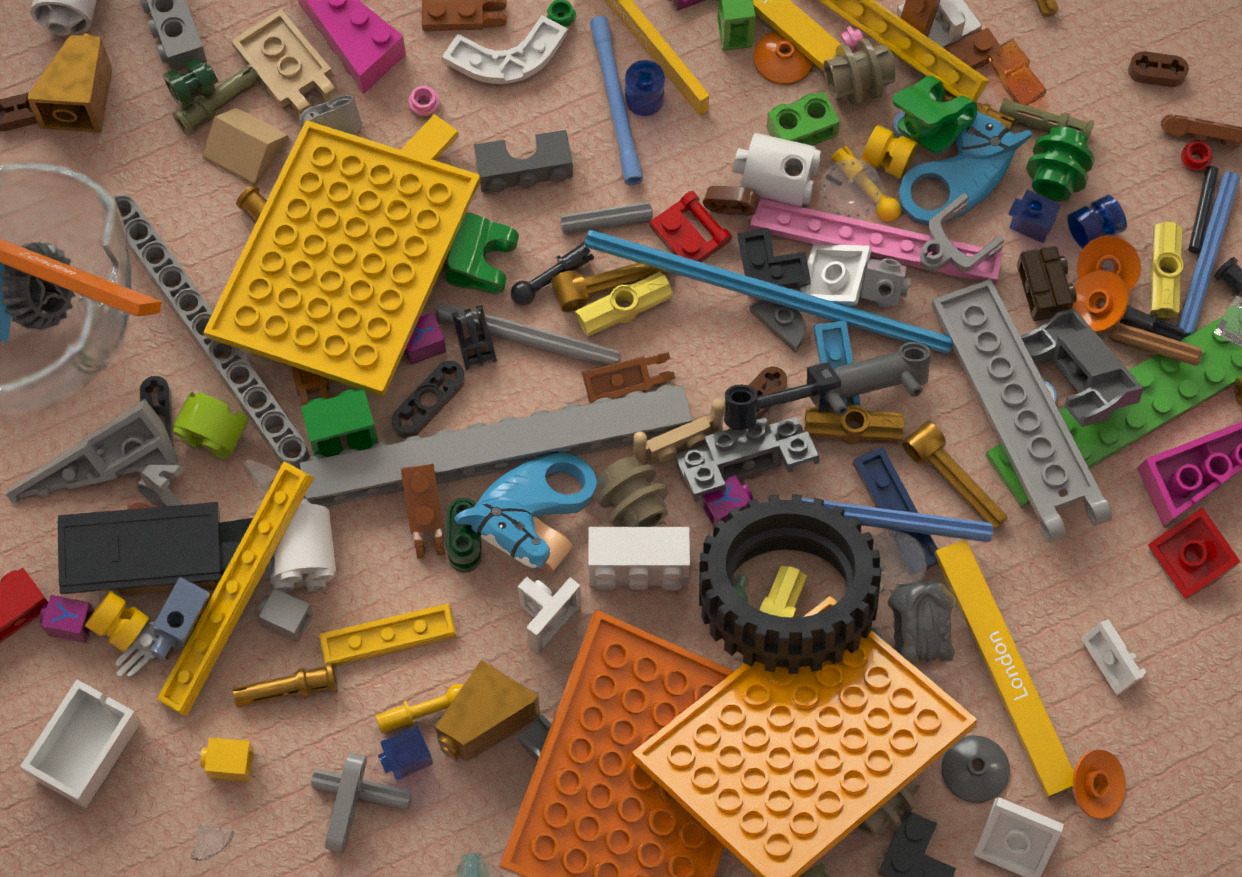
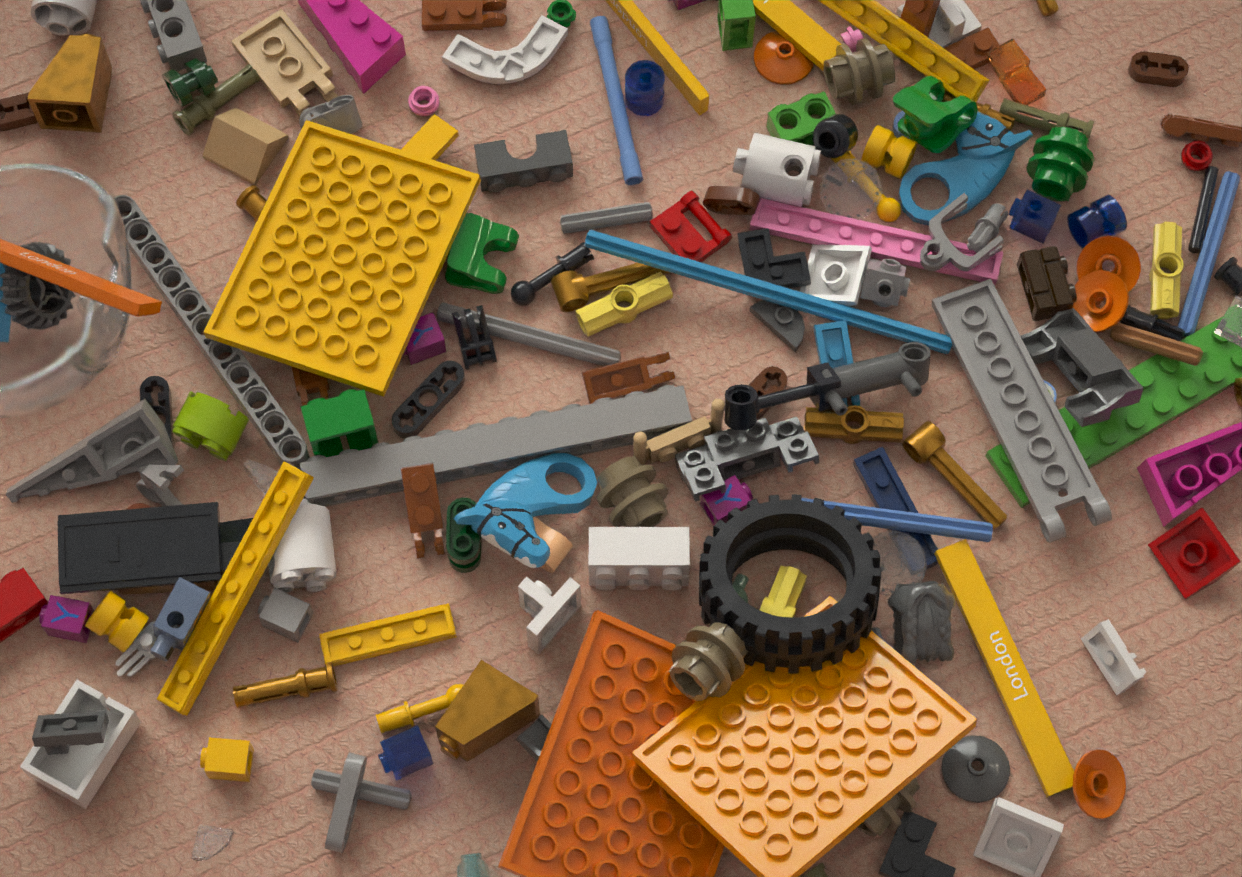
(63, 730): none -> dark grey hinge
(708, 661): none -> dark tan piece
(835, 135): none -> black head
(987, 227): none -> light grey axle

